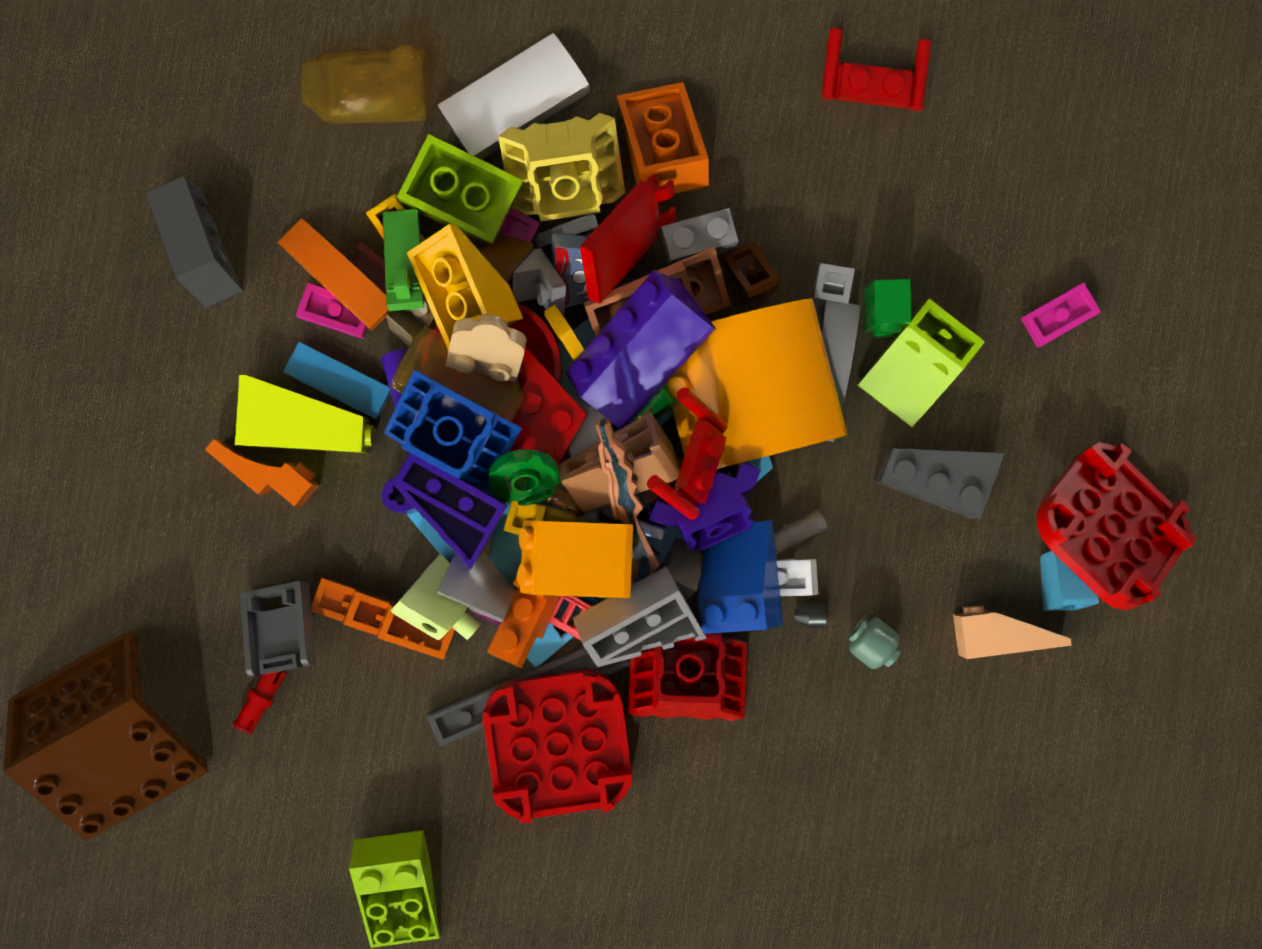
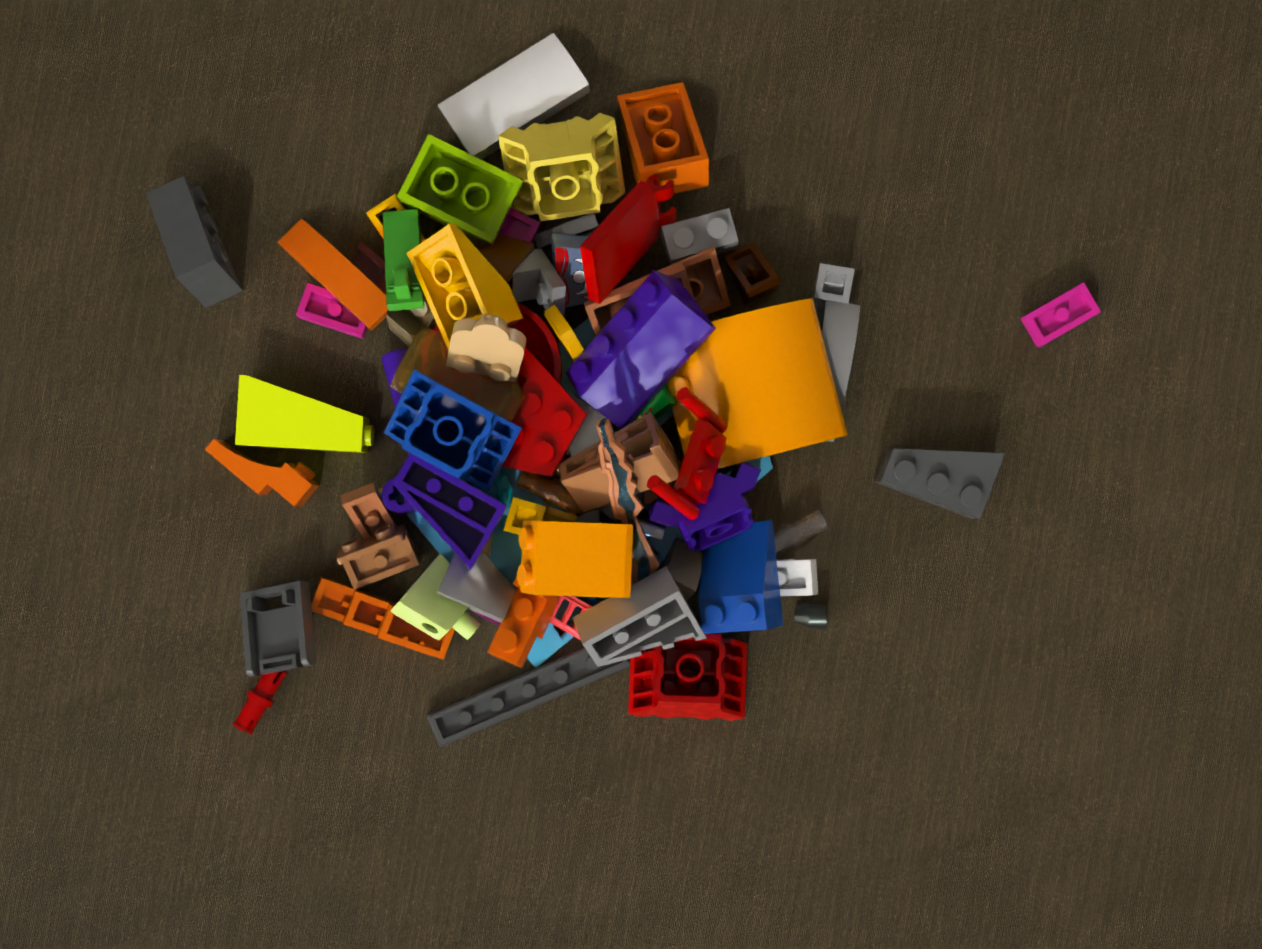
(93, 744): reddish brown bracket -> none
(337, 380): dark azure tile -> none
(367, 86): clear yellow slope -> none
(367, 509): none -> nougat slope
(377, 556): none -> medium nougat bracket
(395, 888): lime slope -> none
(537, 465): green tile -> none
(557, 744): red tile -> none
(872, 83): red plate -> none
(874, 643): sand green head -> none
(886, 307): green brick -> none
(920, 362): lime slope -> none
(990, 634): light nougat slope -> none
(1062, 587): medium azure torso -> none
(1113, 526): red tile -> none

